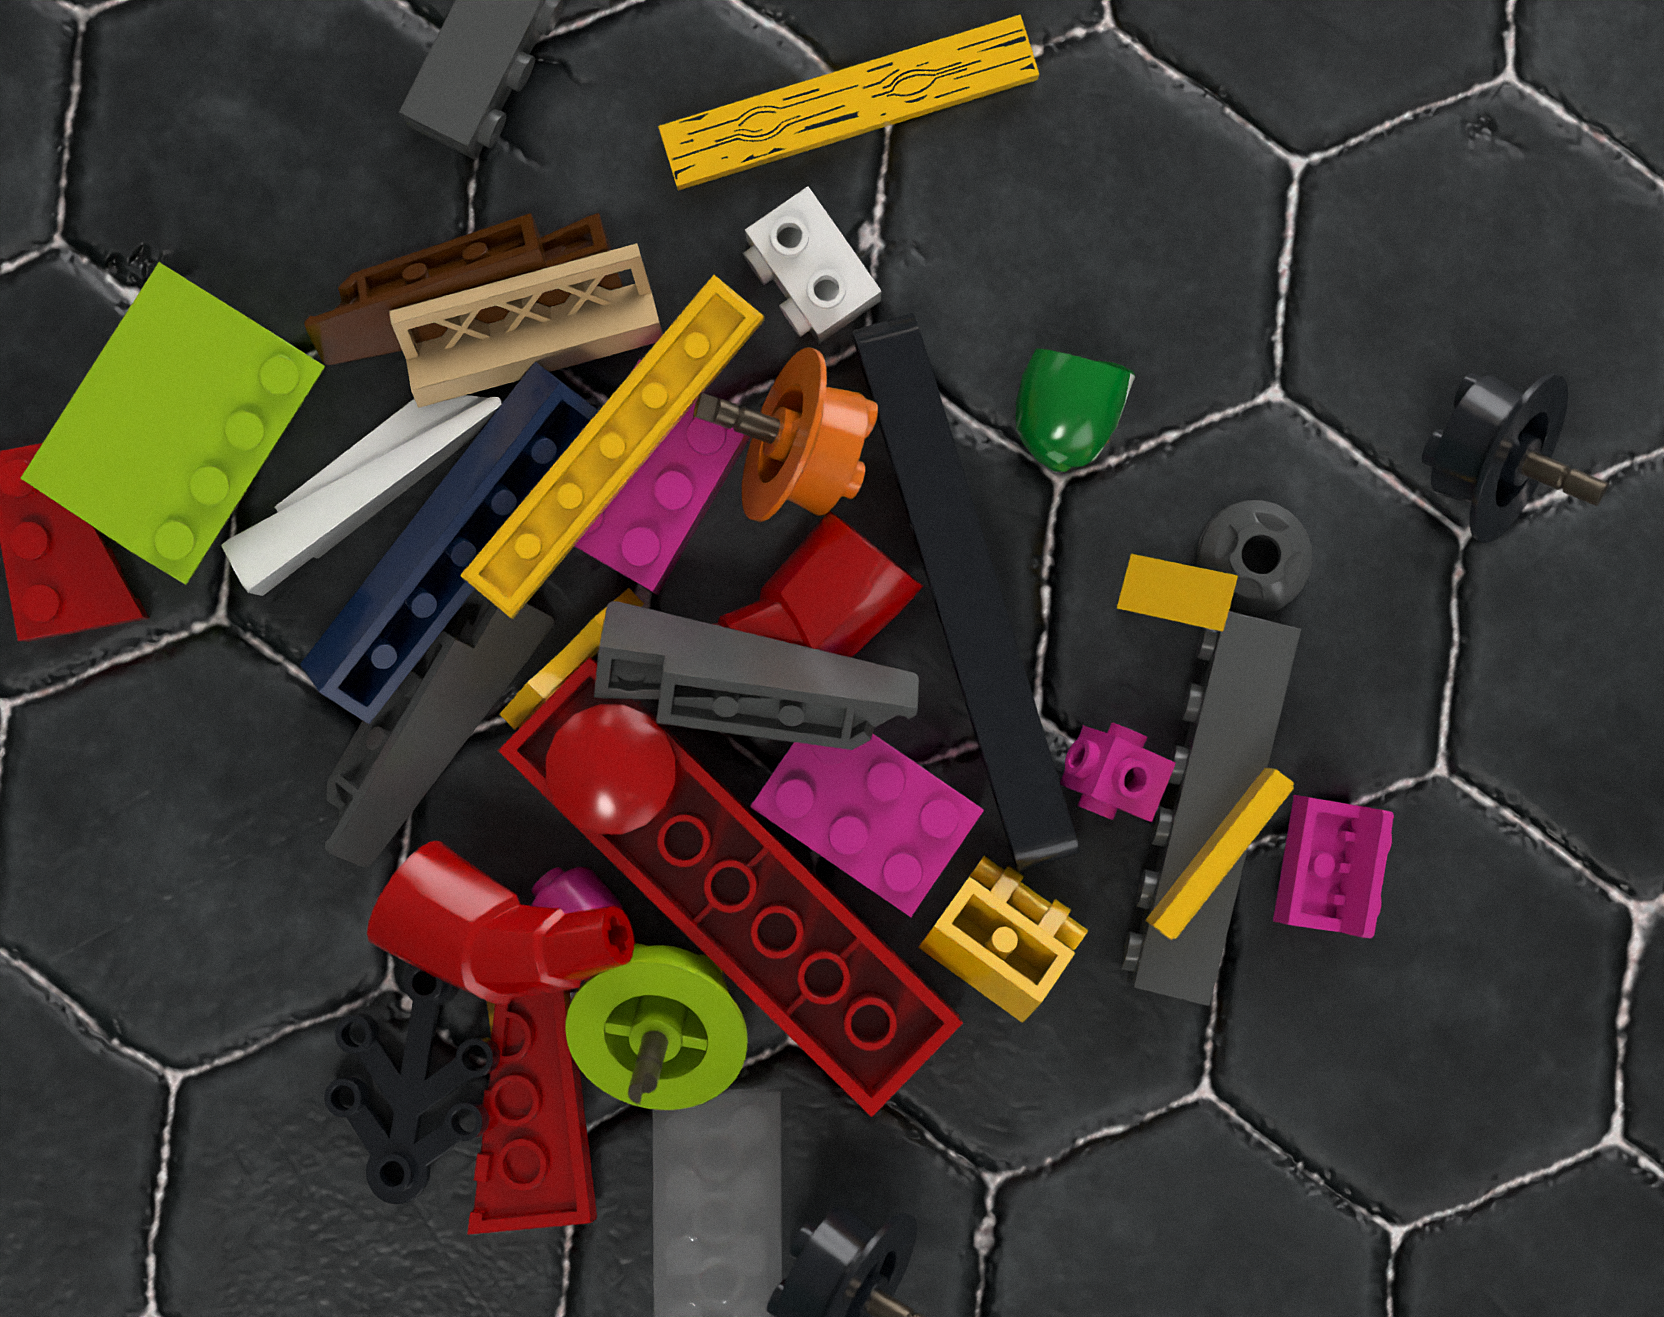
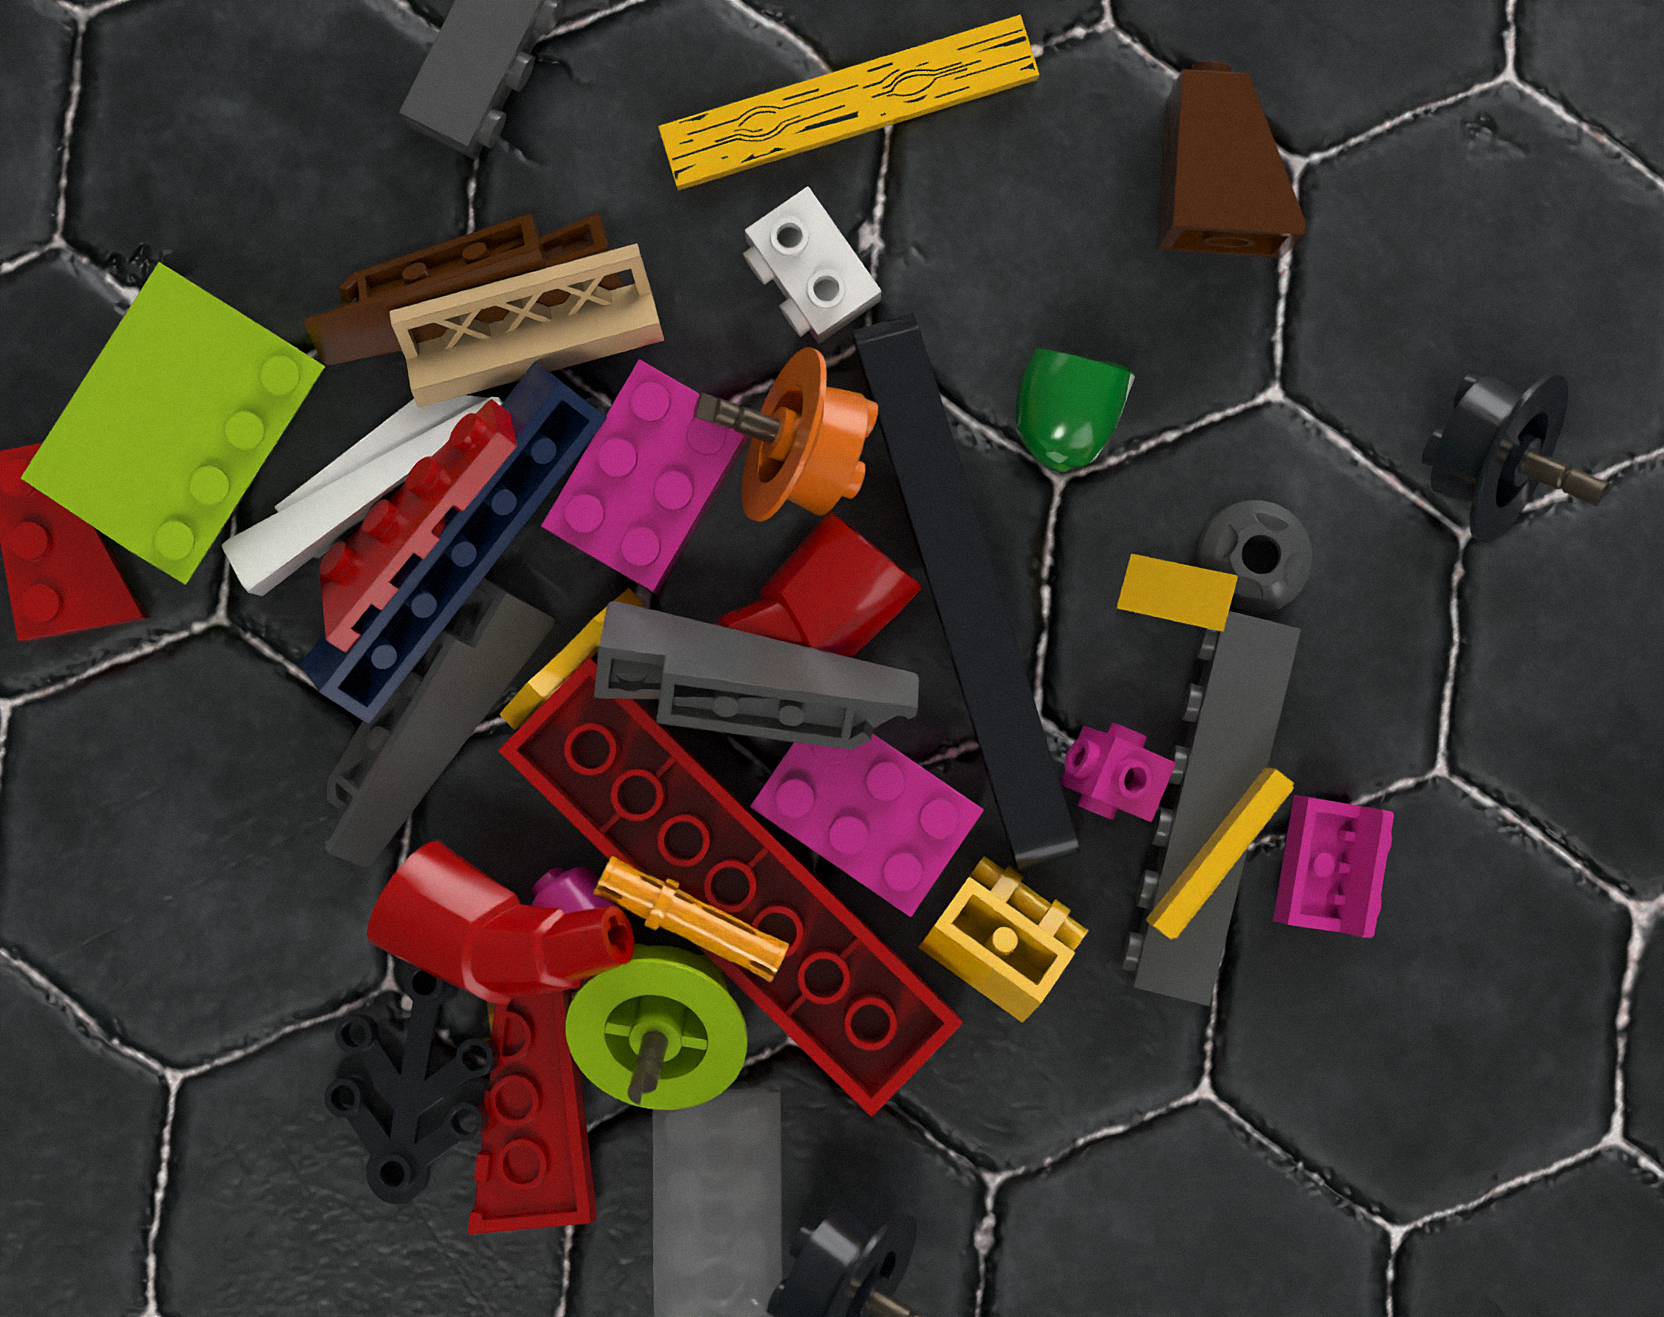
(410, 521): none -> red wing
(610, 769): red dish -> none
(613, 447): yellow tile -> none
(690, 918): none -> light orange pin
(1223, 170): none -> reddish brown slope

